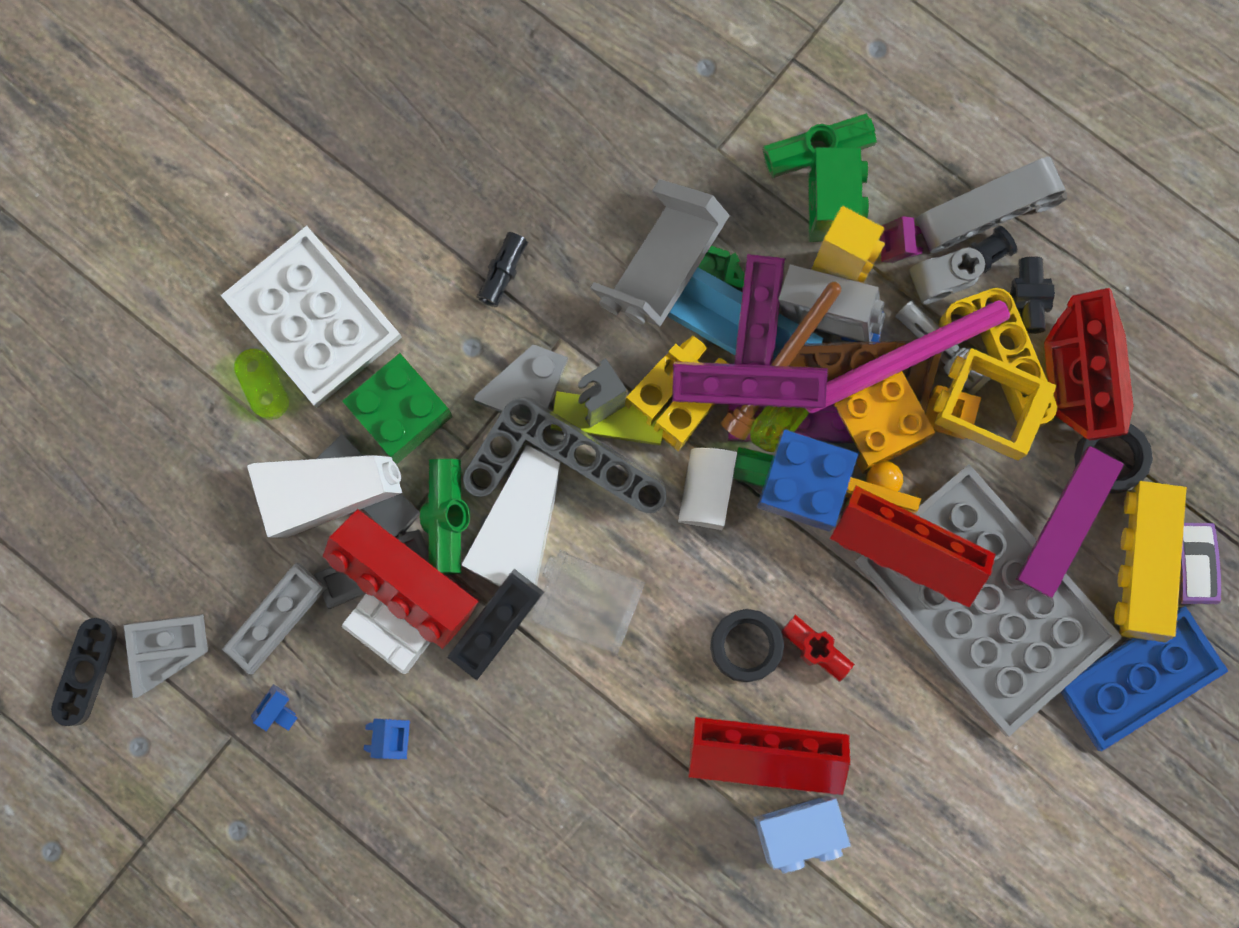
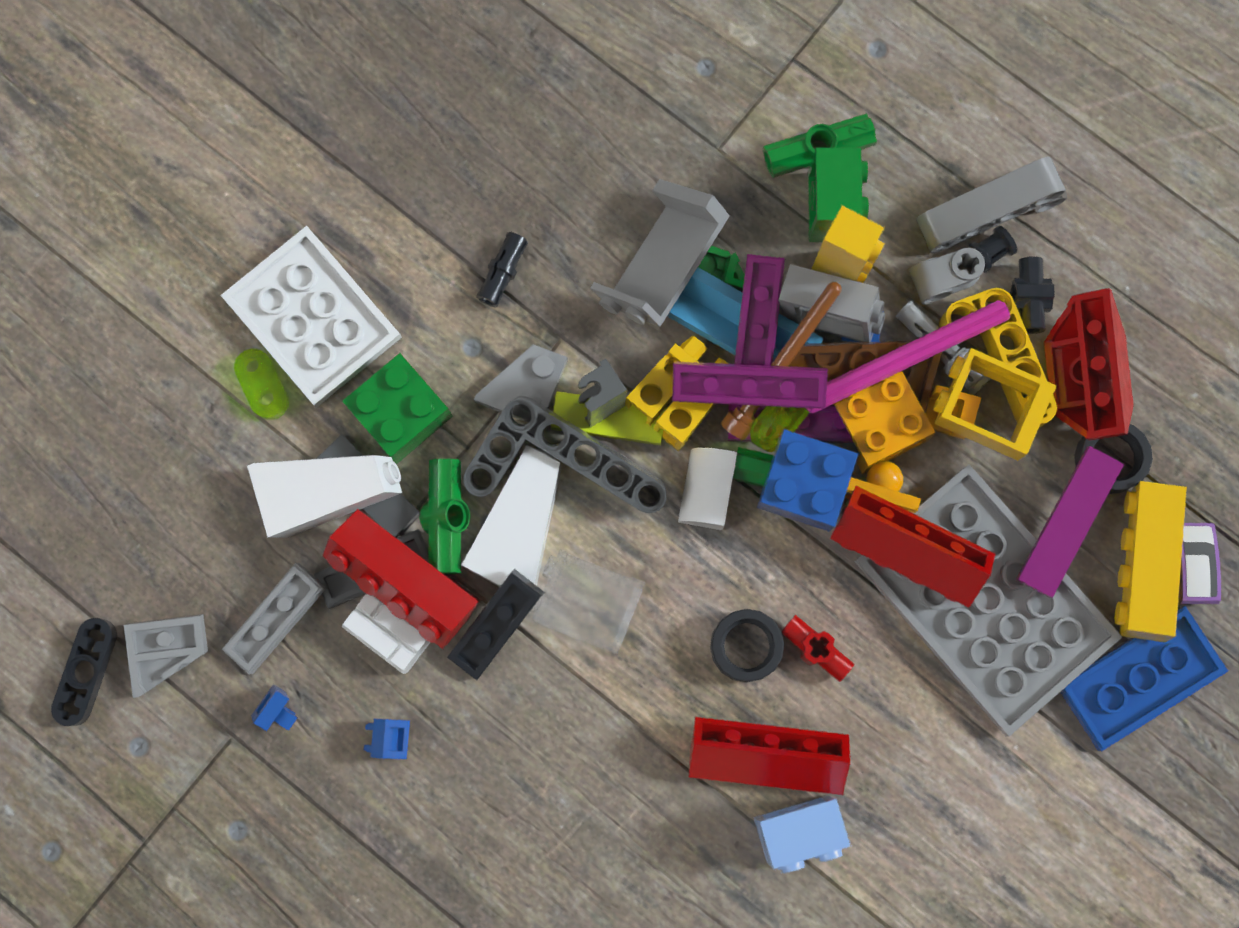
(900, 240): magenta tile -> none

